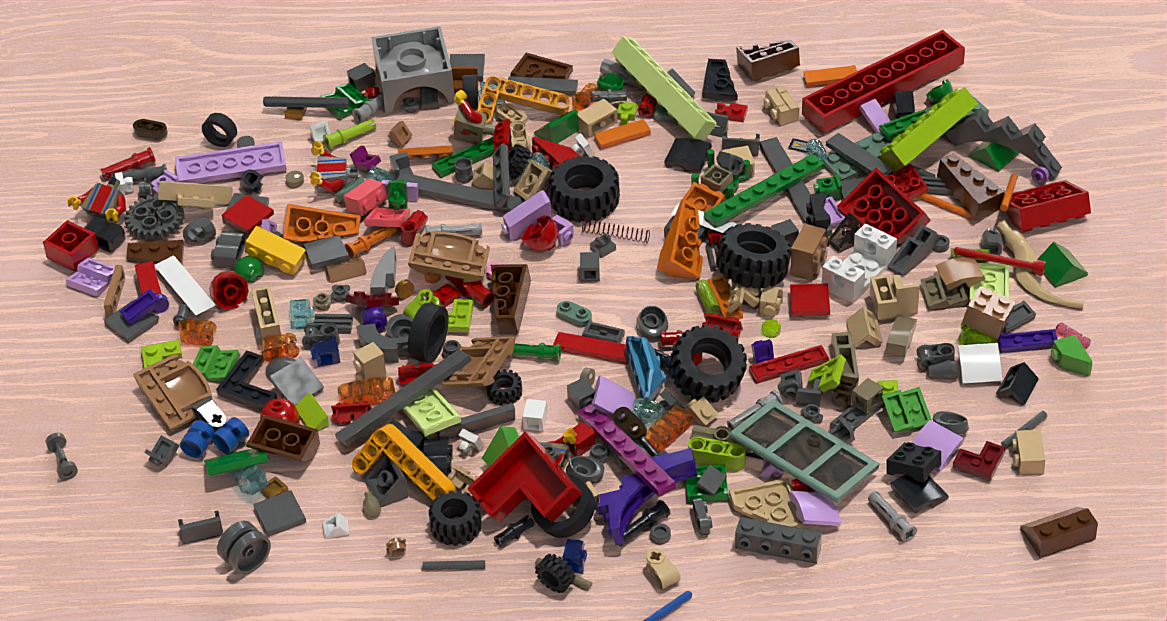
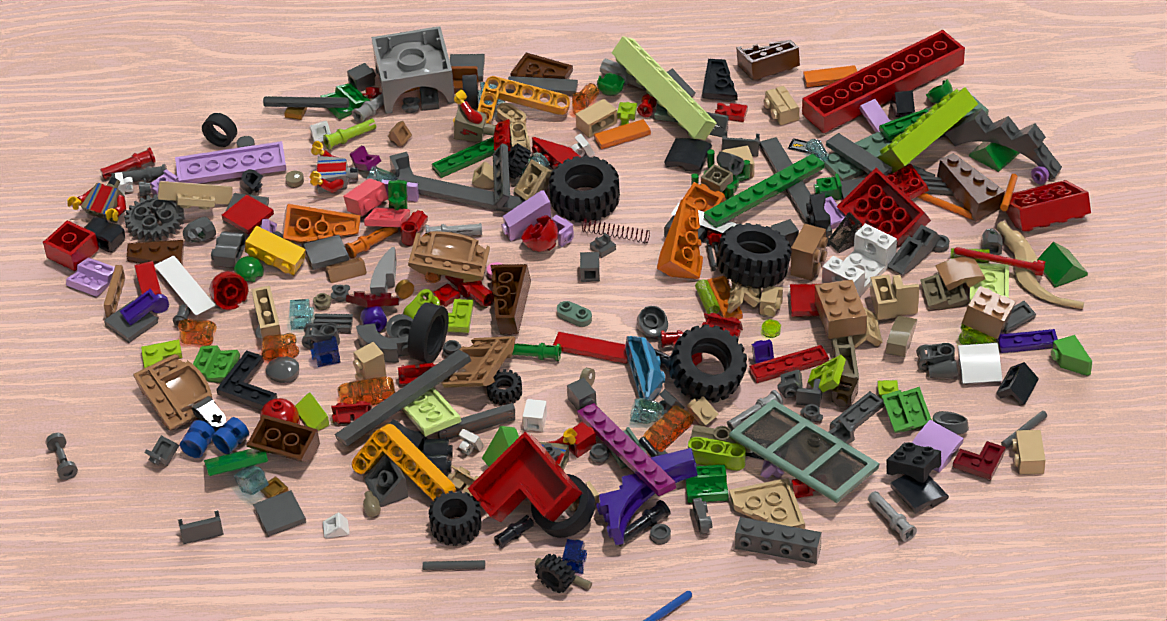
(150, 128): dark brown plate -> none
(243, 547): dark grey wheel -> none
(296, 381): tile -> none
(339, 195): sand green plate -> none
(396, 546): medium nougat plate -> none
(426, 152): orange plate -> none
(463, 173): dark grey wheel -> none
(559, 128): green slope -> none
(585, 468): dark grey hat -> none
(603, 334): dark grey tile -> none
(609, 95): dark grey pin -> none
(611, 396): lavender slope -> none
(628, 422): dark brown plate -> none
(661, 569): tan piece -> none
(711, 480): dark grey slope -> none
(815, 508): lavender slope -> none
(840, 309): none -> medium nougat brick
(867, 395): dark tan brick -> none
(1061, 531): reddish brown slope -> none
(1062, 329): clear pink axle -> none

